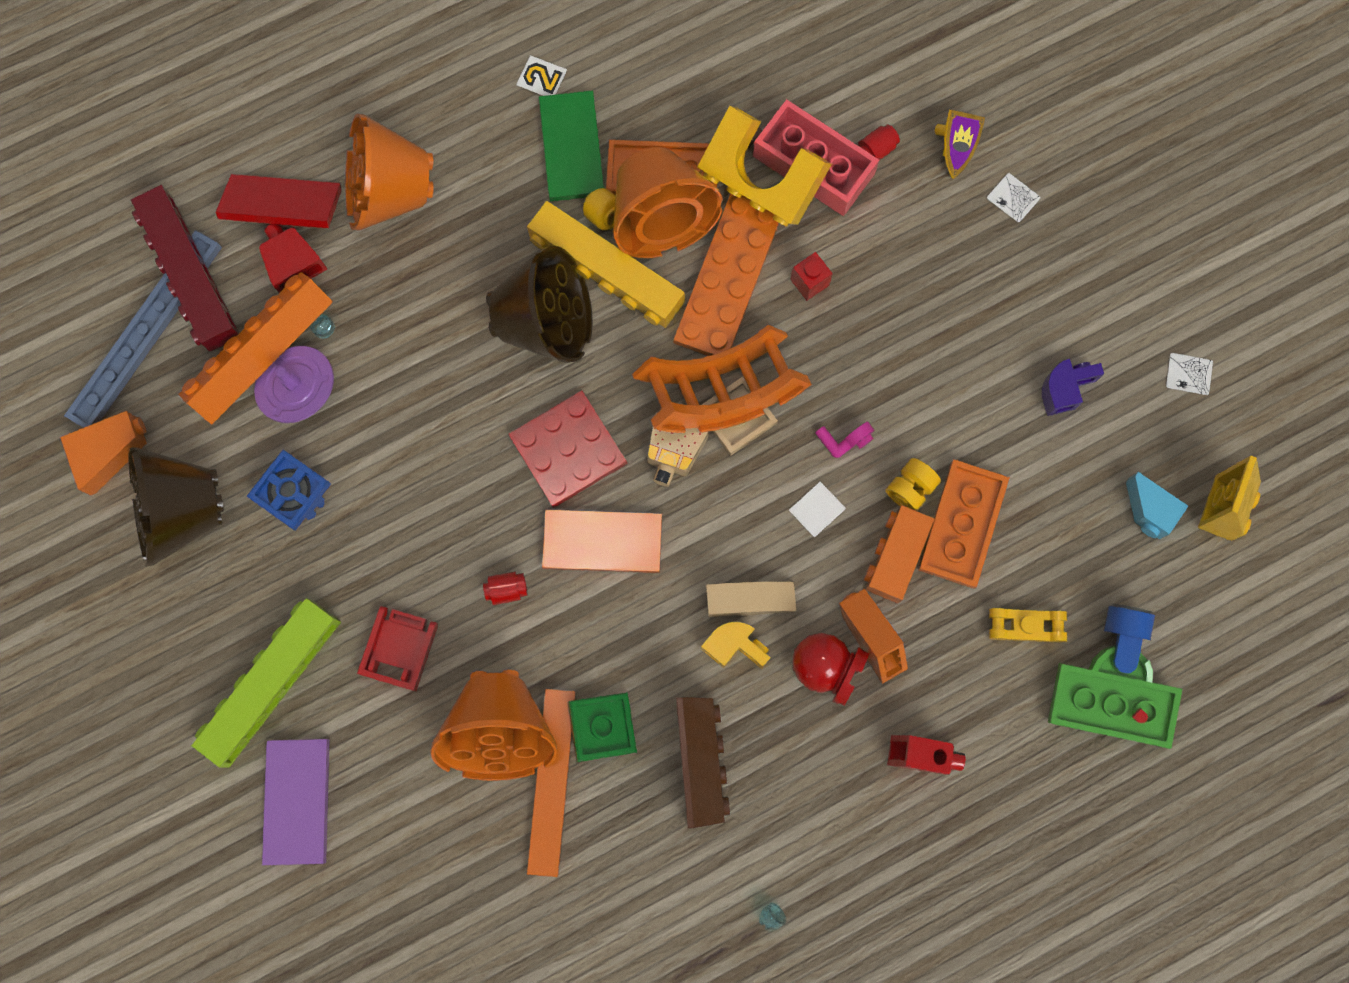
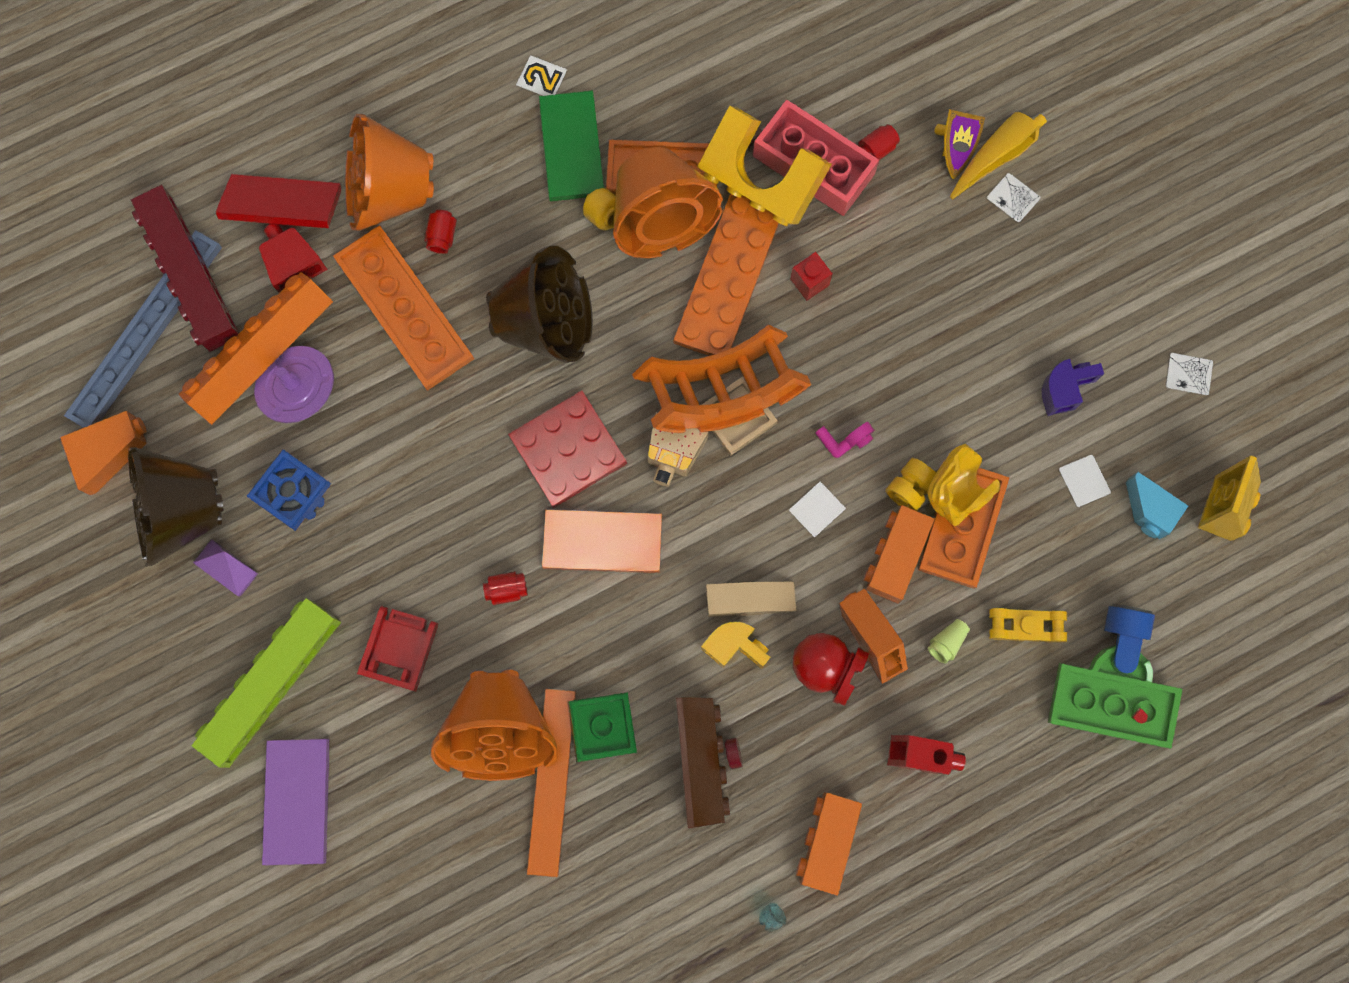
(225, 568): none -> medium lavender slope
(325, 328): clear light blue hinge -> none
(403, 307): none -> orange plate
(440, 231): none -> red brick
(607, 265): yellow brick -> none
(733, 753): none -> dark red tile
(829, 843): none -> orange brick
(948, 641): none -> yellowish green cone
(955, 486): none -> yellow hair
(1003, 146): none -> yellow piece
(1084, 480): none -> white sticker

